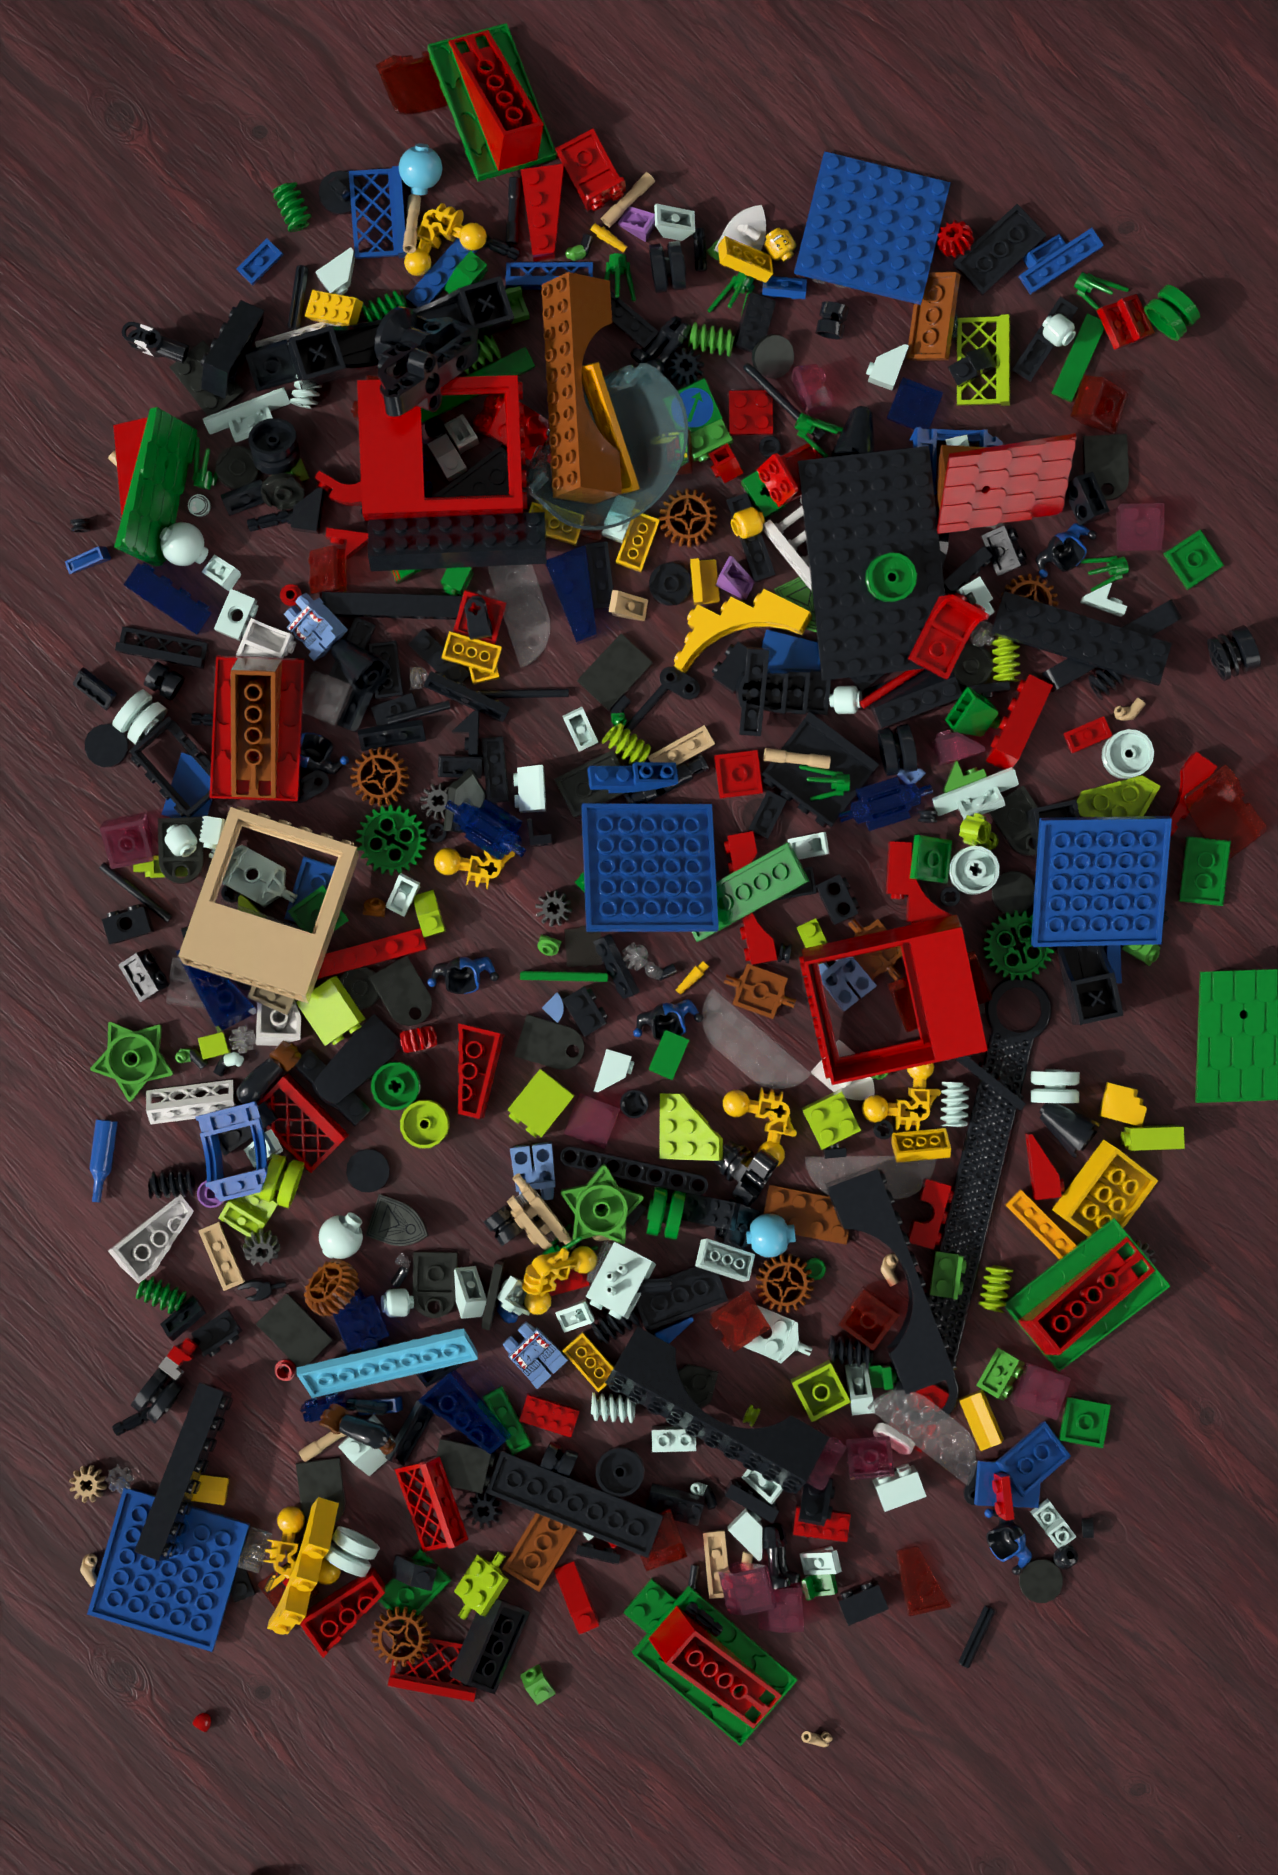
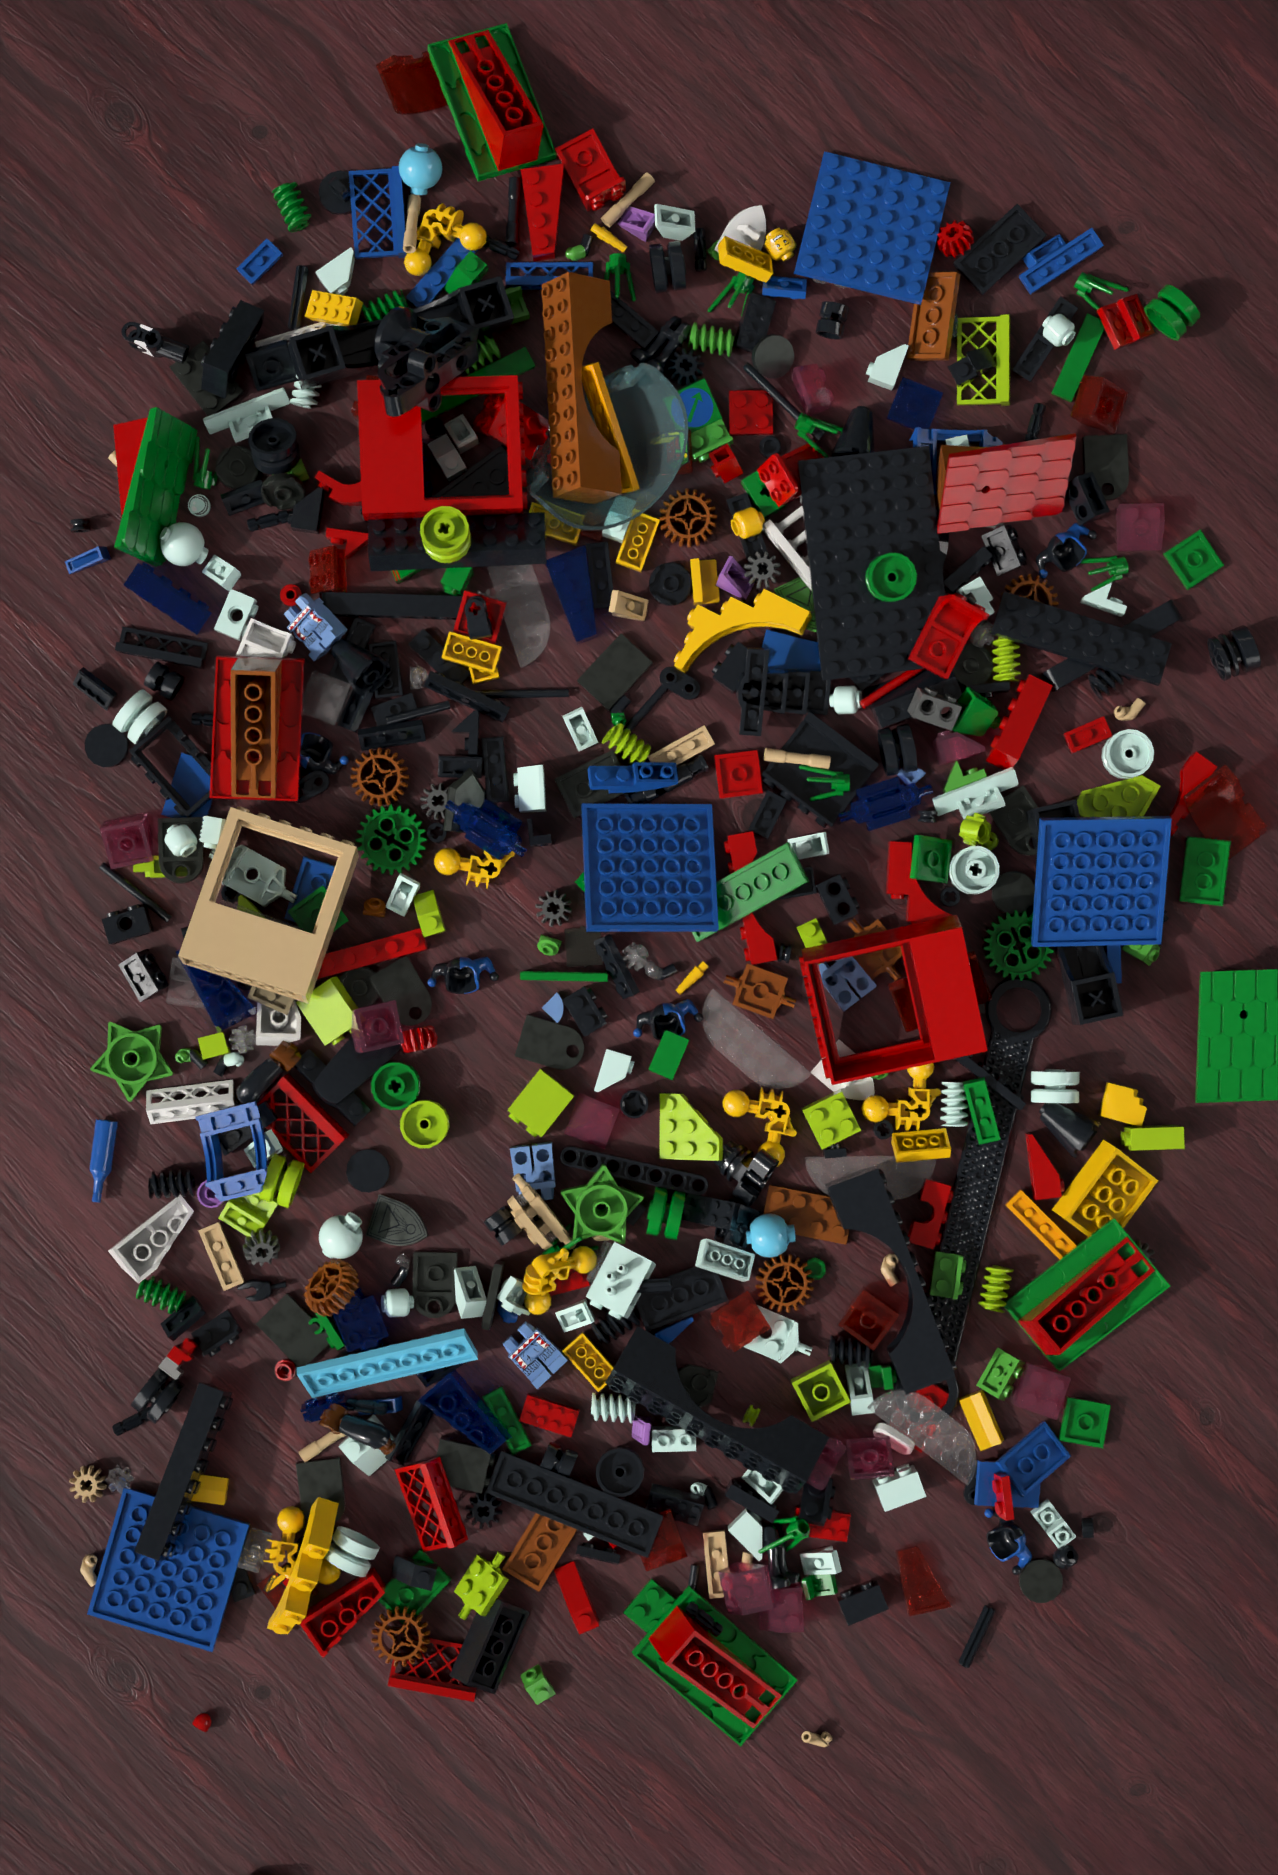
(334, 1337): none -> green plate
(376, 1027): none -> clear pink slope
(445, 534): none -> lime wheel
(477, 1065): red wedge -> none
(641, 1429): none -> medium lavender slope
(754, 569): none -> dark grey gear
(797, 1530): none -> green plant
(932, 712): none -> dark grey brick
(981, 1110): none -> green plate
(1035, 422): none -> black axle

